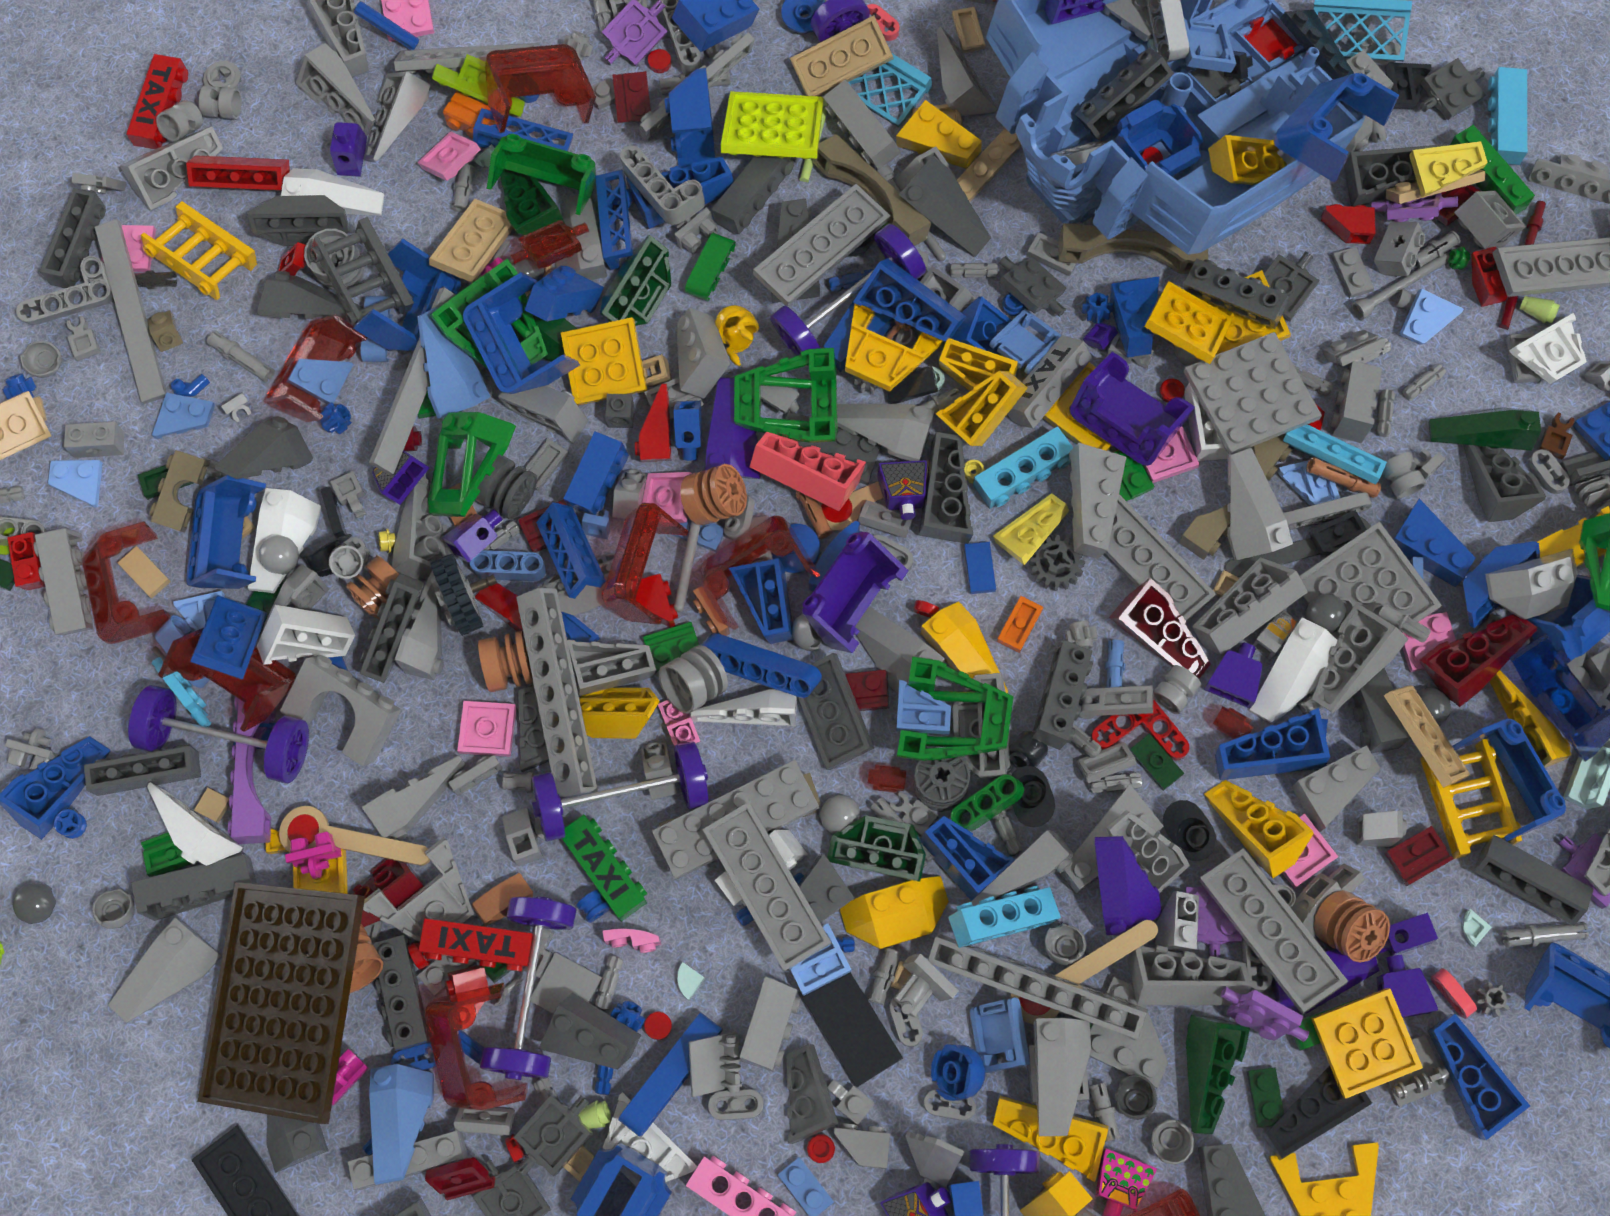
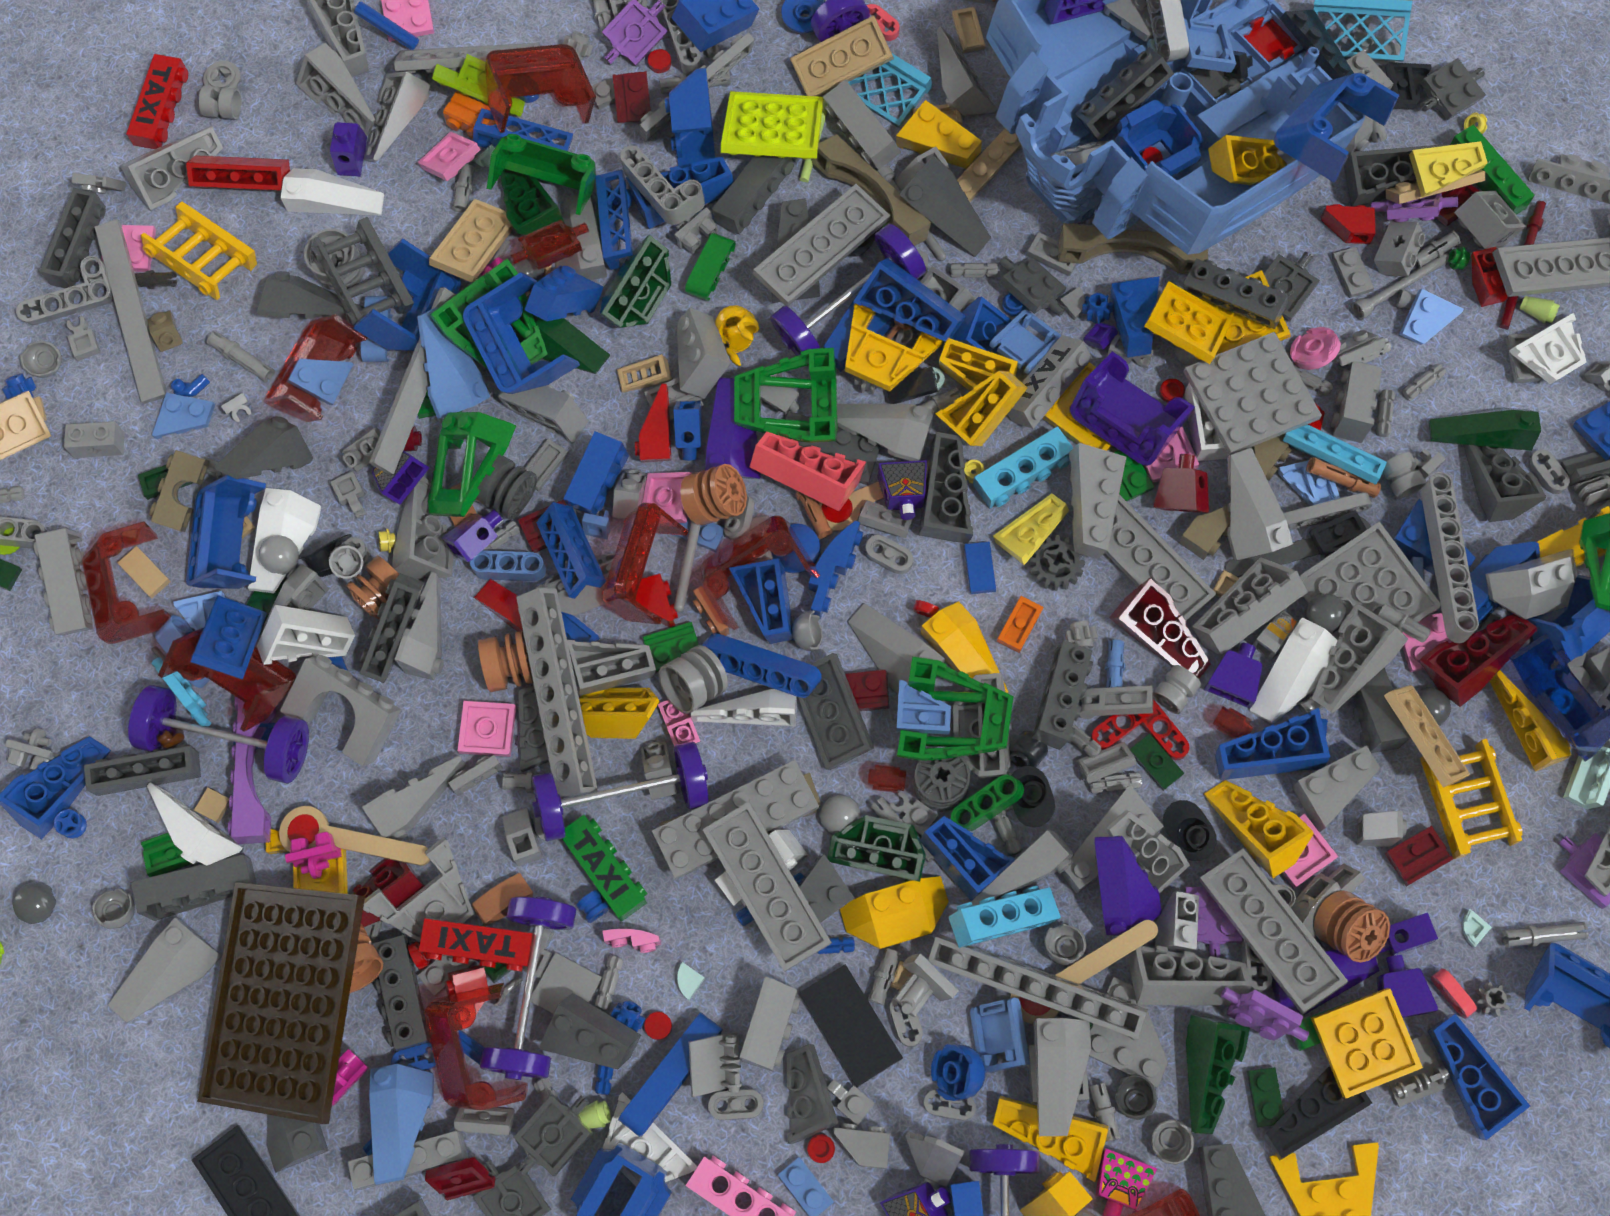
(25, 561): red slope -> none
(77, 479): light blue wing -> none
(171, 738): none -> reddish brown arm
(179, 120): light grey wheel -> none
(293, 259): red plate -> none
(296, 218): dark grey wedge -> none
(333, 512): black tile -> none
(335, 418): blue gear -> none
(360, 452): none -> light grey hips
(457, 594): black wheel -> none
(515, 1149): red tile -> none
(579, 1163): tan tile -> none
(607, 361): yellow plate -> none
(620, 411): dark grey brick -> none
(822, 966): light blue wing -> none
(847, 280): blue axle -> none
(849, 589): dark purple windscreen -> none
(1073, 302): none -> light grey tile
(1183, 488): none -> dark red torso
(1315, 348): none -> bright pink tile
(1442, 518): none -> light grey beam
(1476, 117): none -> light yellow plate
(1508, 113): medium azure brick -> none
(1525, 771): blue windscreen -> none
(1534, 880): dark grey brick -> none
(1556, 438): reddish brown plate -> none

